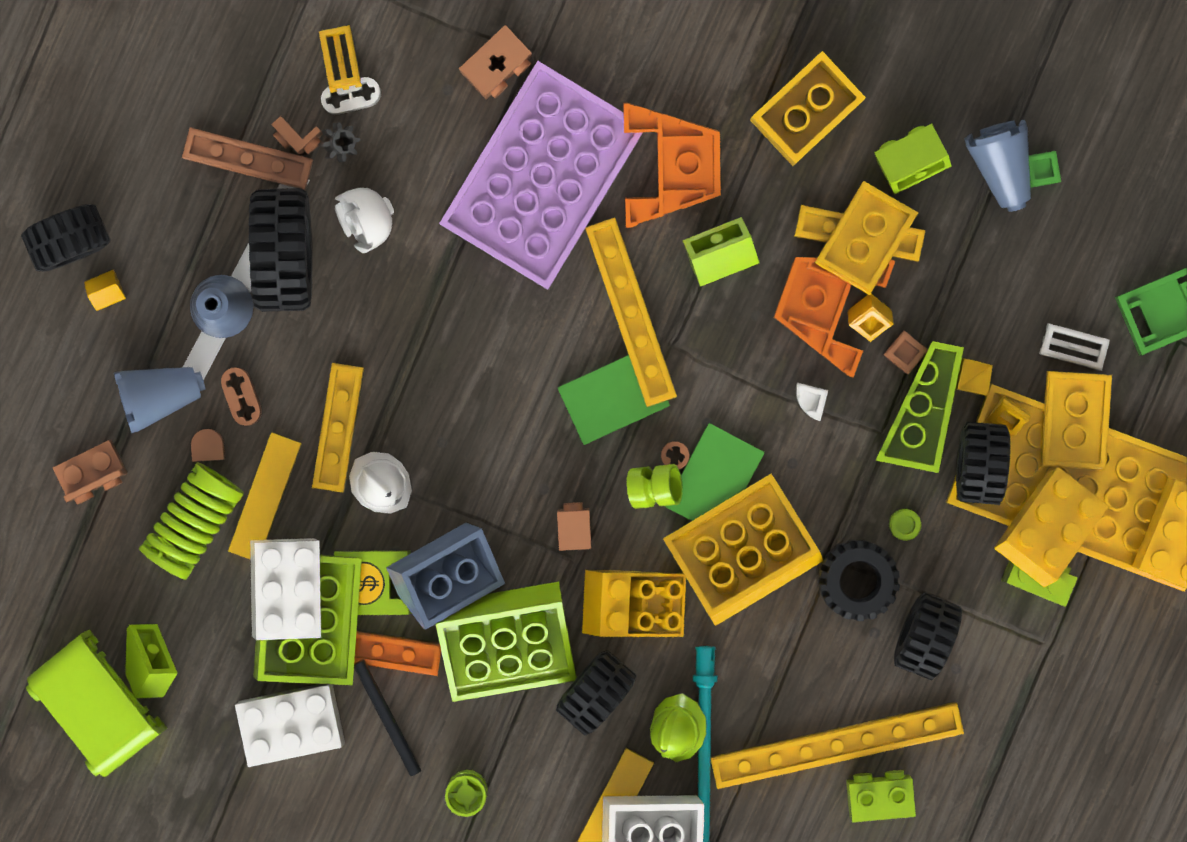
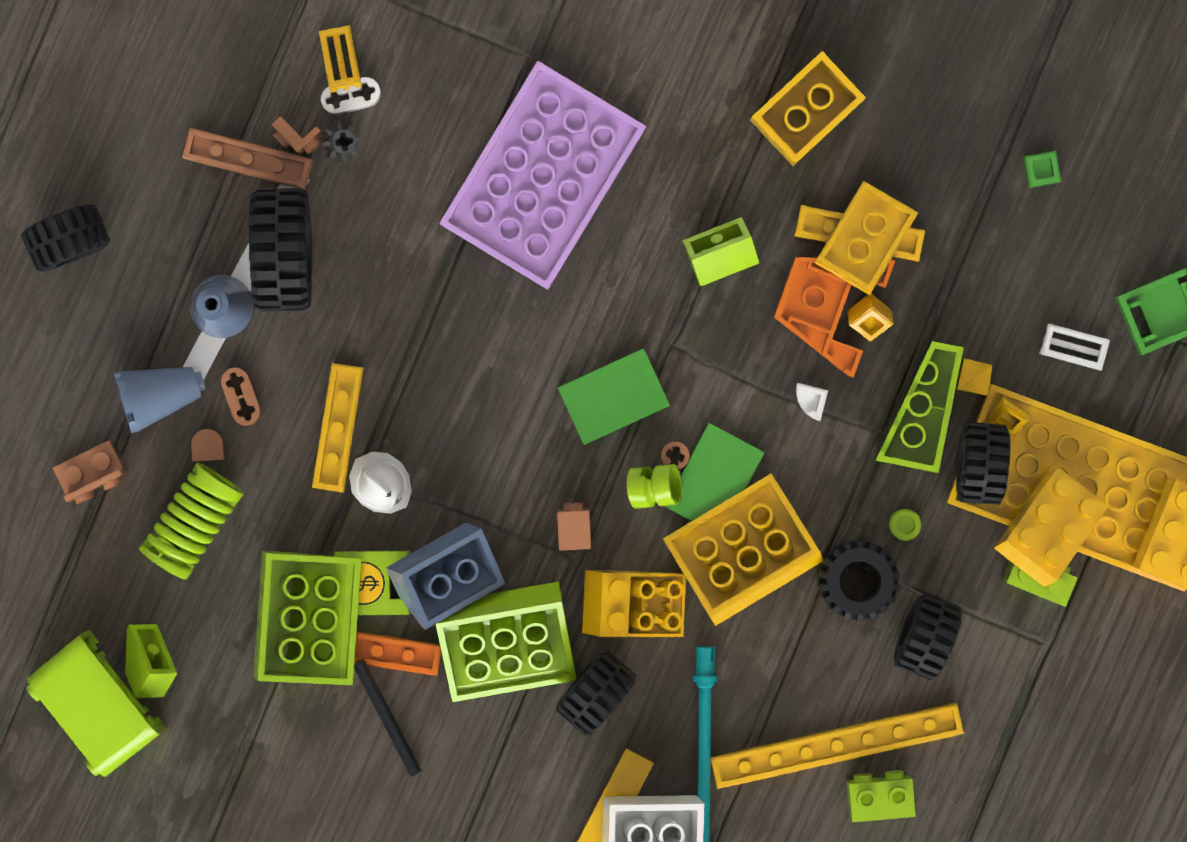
(104, 290): yellow slope -> none
(265, 493): yellow tile -> none
(285, 589): white brick -> none
(289, 724): white brick -> none
(365, 216): white cylinder -> none
(466, 793): lime wheel -> none
(501, 45): nougat brick -> none
(631, 312): yellow tile -> none
(678, 727): lime piece -> none
(685, 164): orange wing -> none
(905, 352): nougat tile -> none
(912, 158): lime brick -> none
(1004, 162): sand blue cone -> none
(1076, 420): yellow tile -> none

